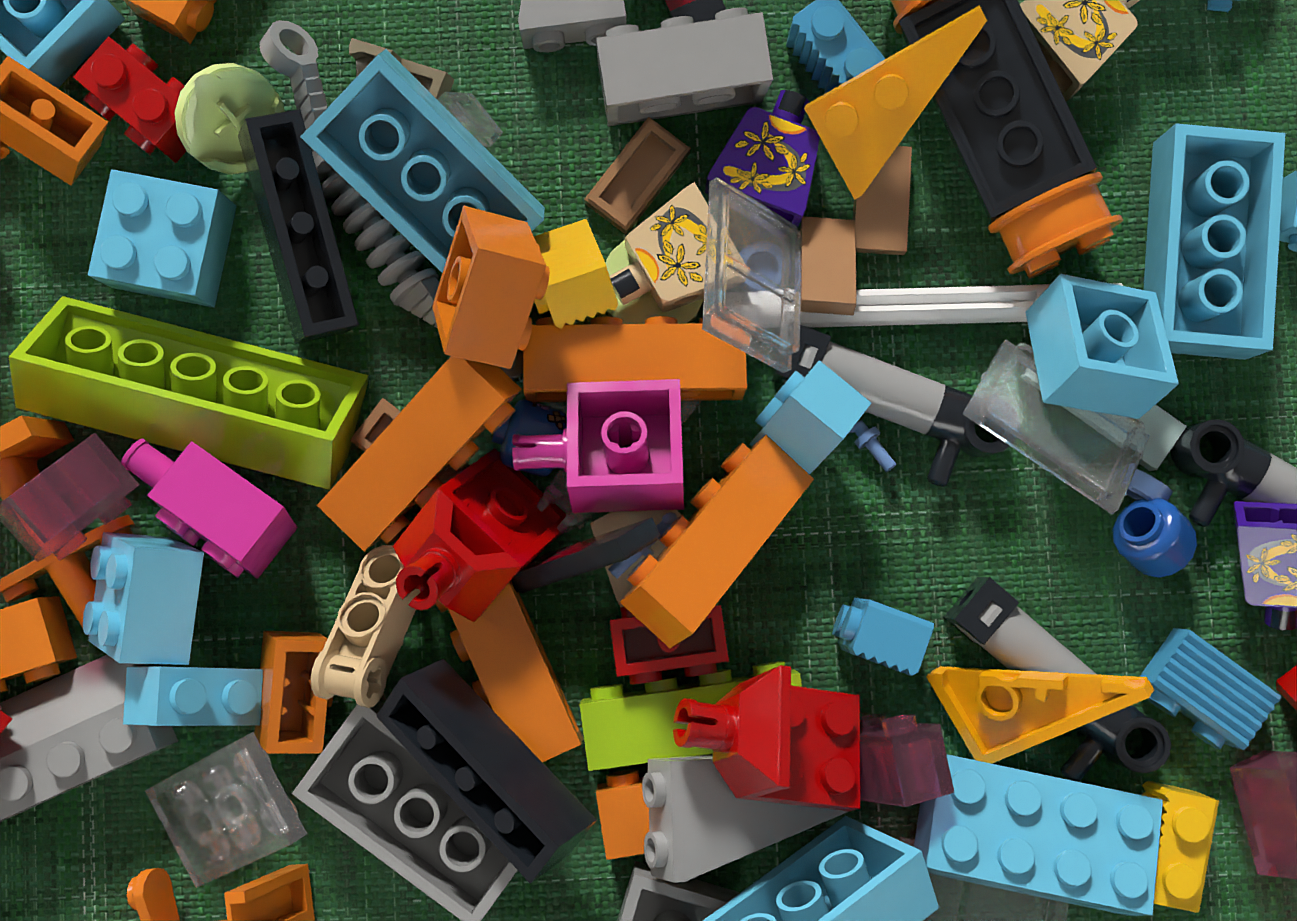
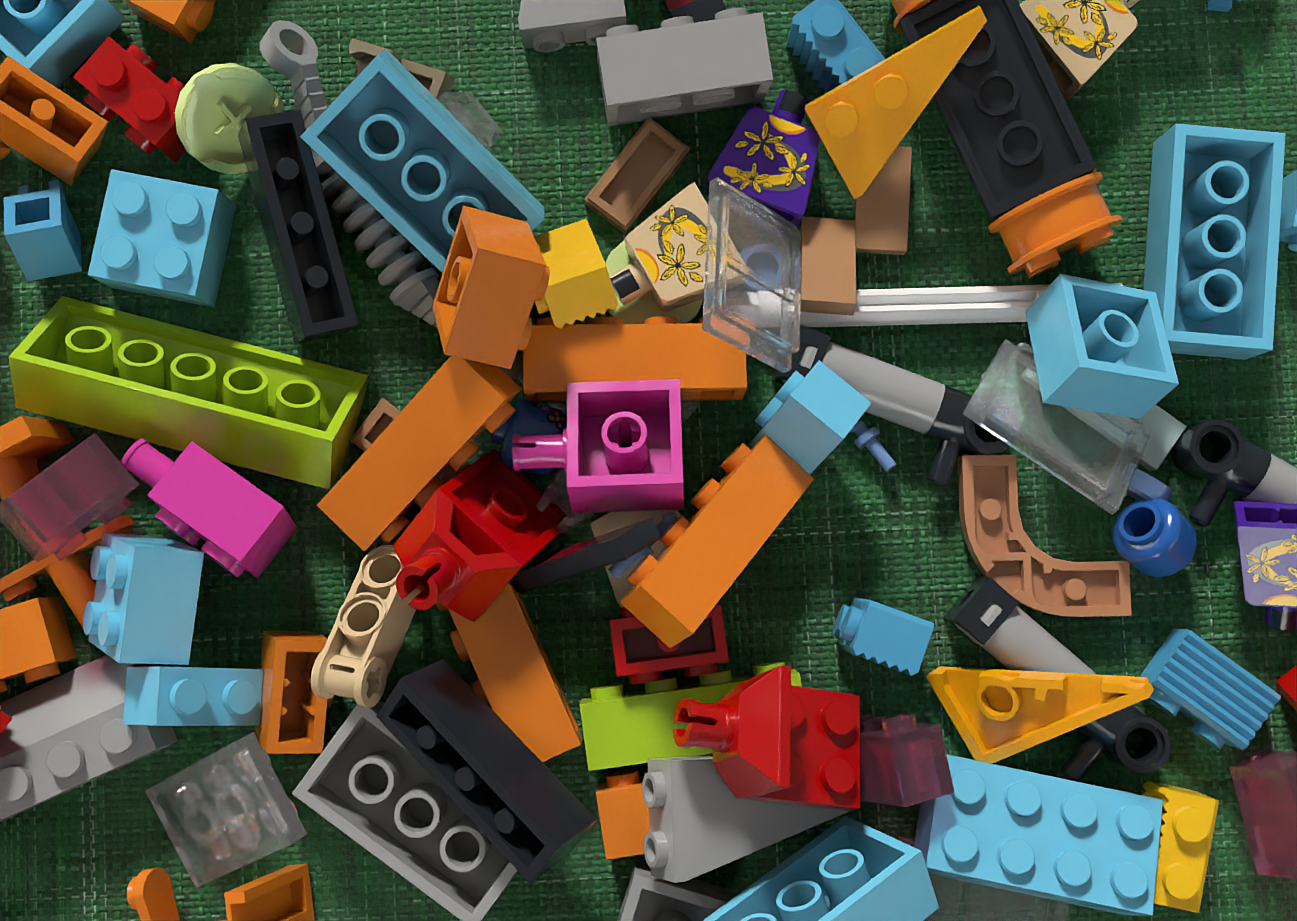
(42, 232): none -> dark azure brick
(1010, 558): none -> nougat plate

